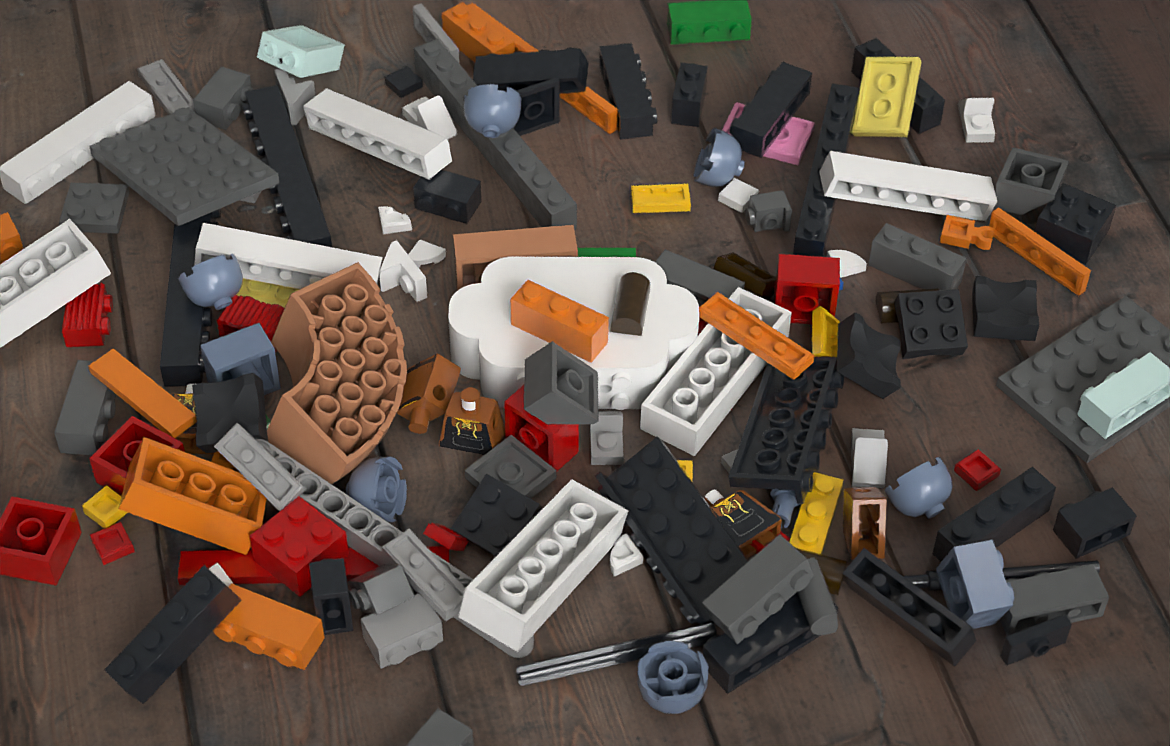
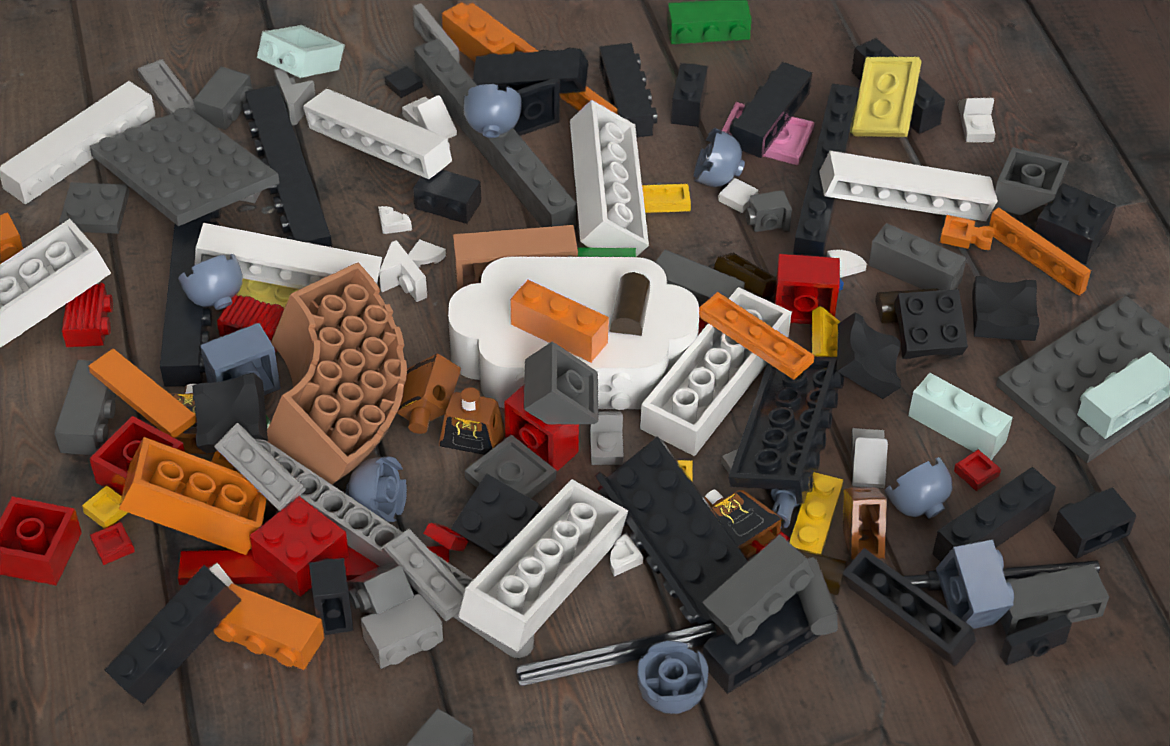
(608, 180): none -> white brick
(959, 416): none -> light aqua brick

